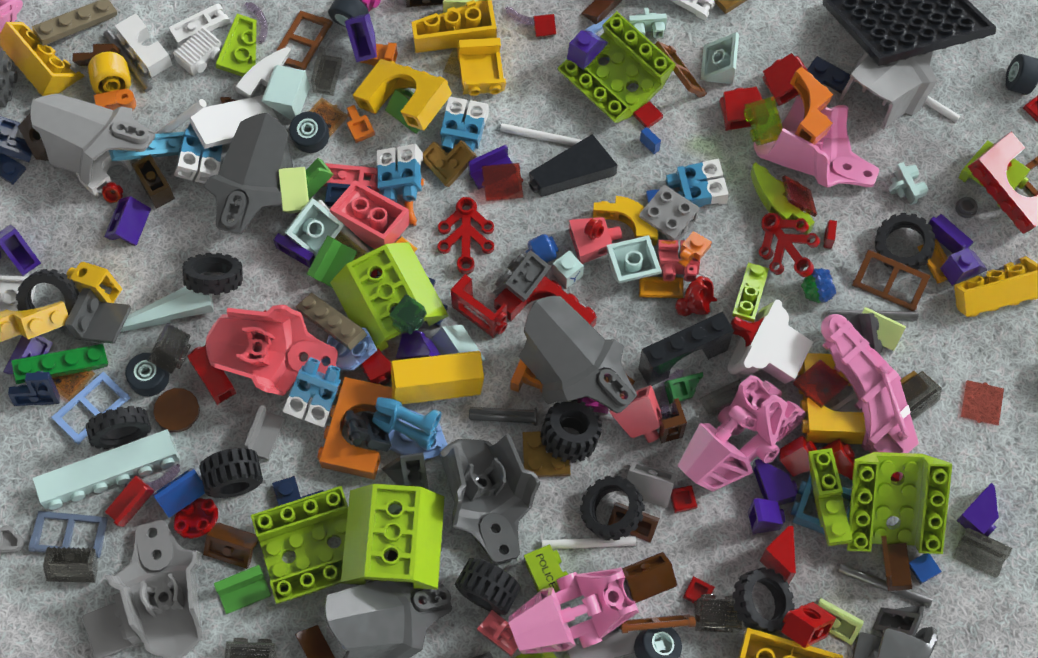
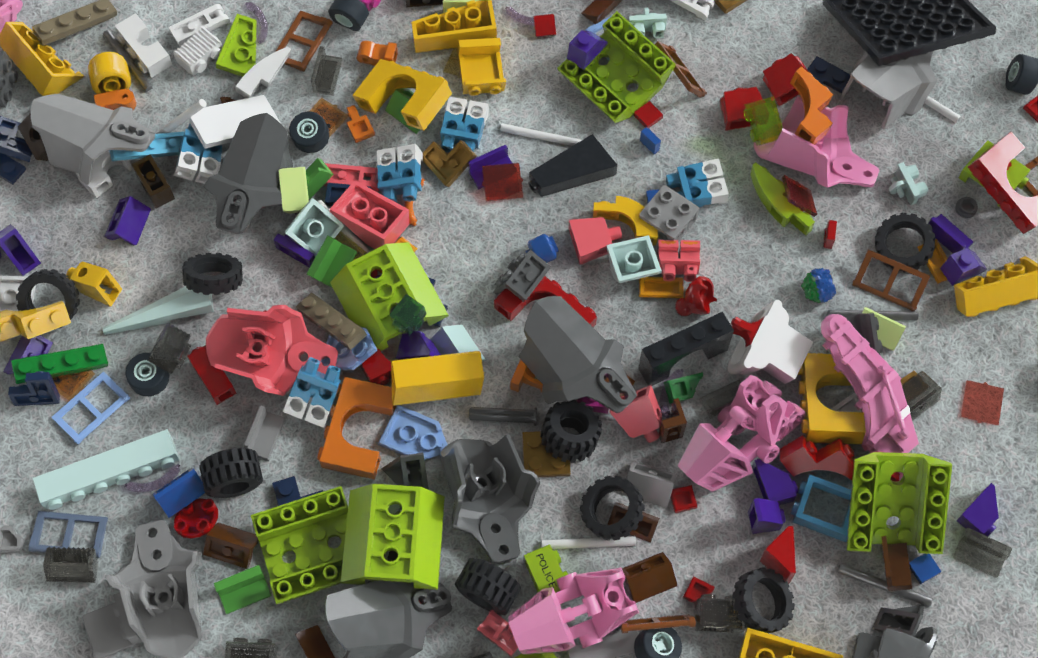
(83, 59): reddish brown slope -> none
(95, 319): dark grey bracket -> none
(108, 195): red plate -> none
(118, 427): black tyre -> none
(129, 501): red panel -> none
(176, 410): reddish brown tile -> none
(287, 91): light aqua slope -> none
(362, 37): dark purple slope -> none
(364, 429): black plate -> none
(391, 410): dark azure piece -> none
(463, 295): red panel -> none
(466, 231): red plant -> none
(567, 269): light aqua brick -> none
(594, 228): red plate -> none
(694, 247): orange plate -> none
(720, 60): light aqua slope -> none
(750, 292): lime slope -> none
(785, 243): red plant -> none
(808, 624): red brick -> none
(820, 383): clear red piece -> none
(828, 497): lime slope -> none
(846, 625): yellowish green slope -> none

